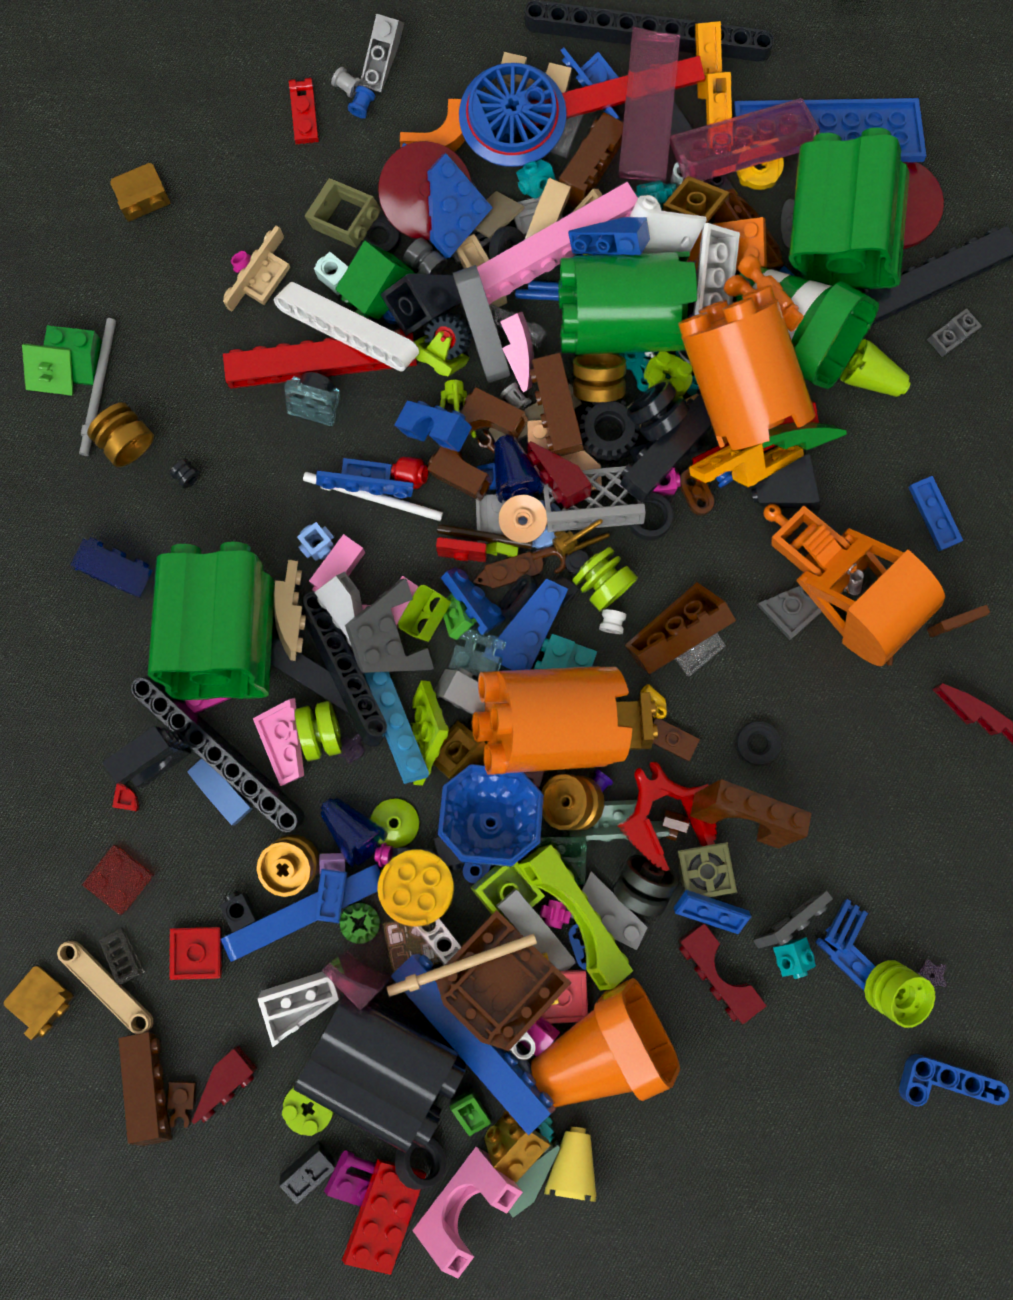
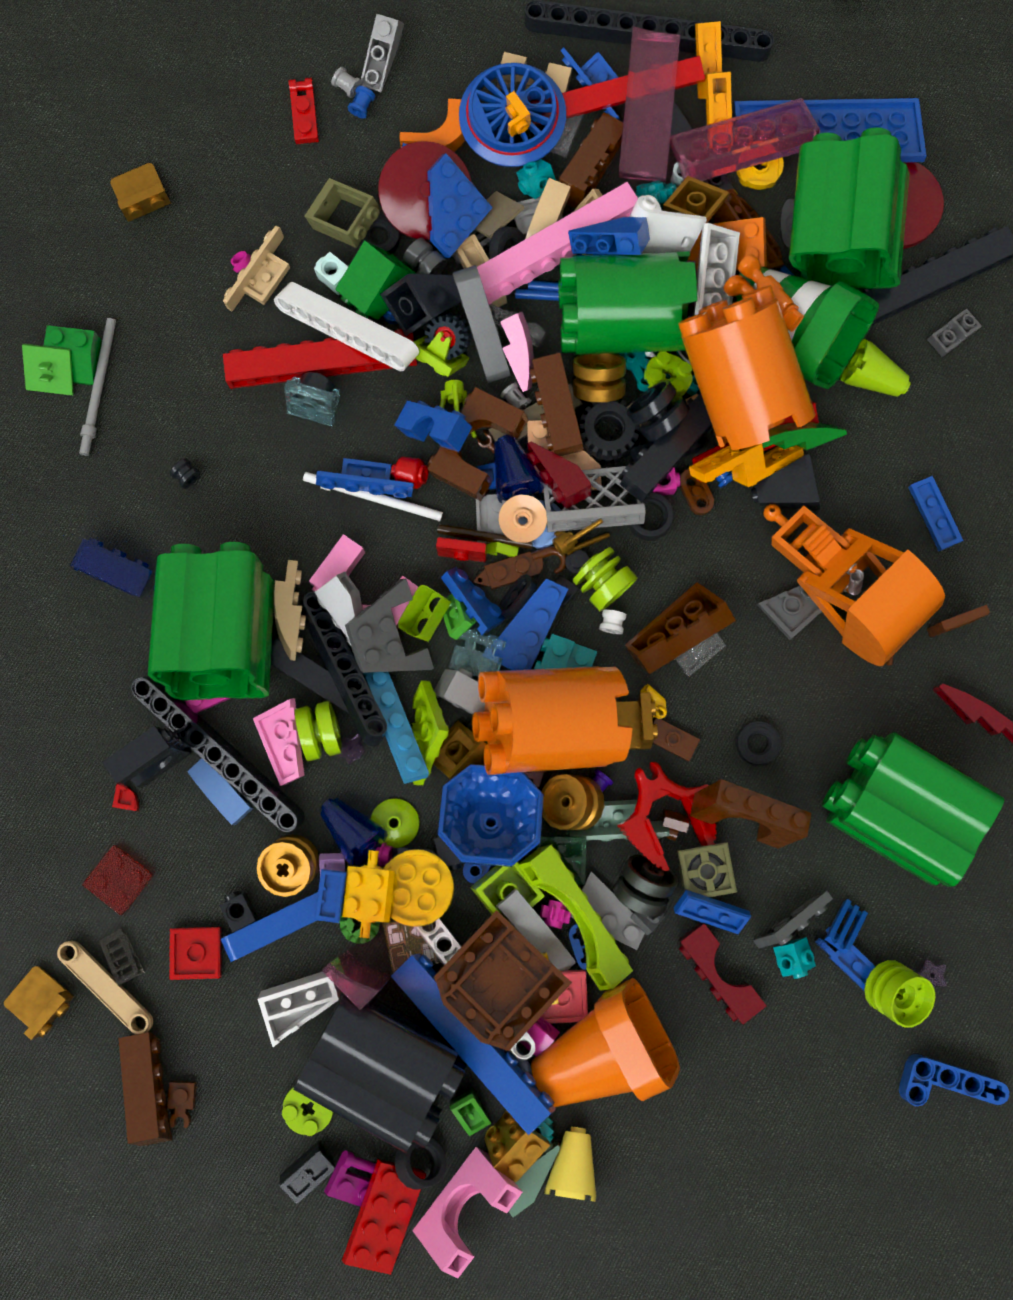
(120, 434): pearl gold wheel -> none
(226, 1075): dark red slope -> none
(310, 535): light blue brick -> none
(368, 894): none -> yellow plate
(414, 982): tan bar -> none
(518, 113): none -> light orange bracket
(646, 923): none -> dark grey tile
(912, 808): none -> green brick

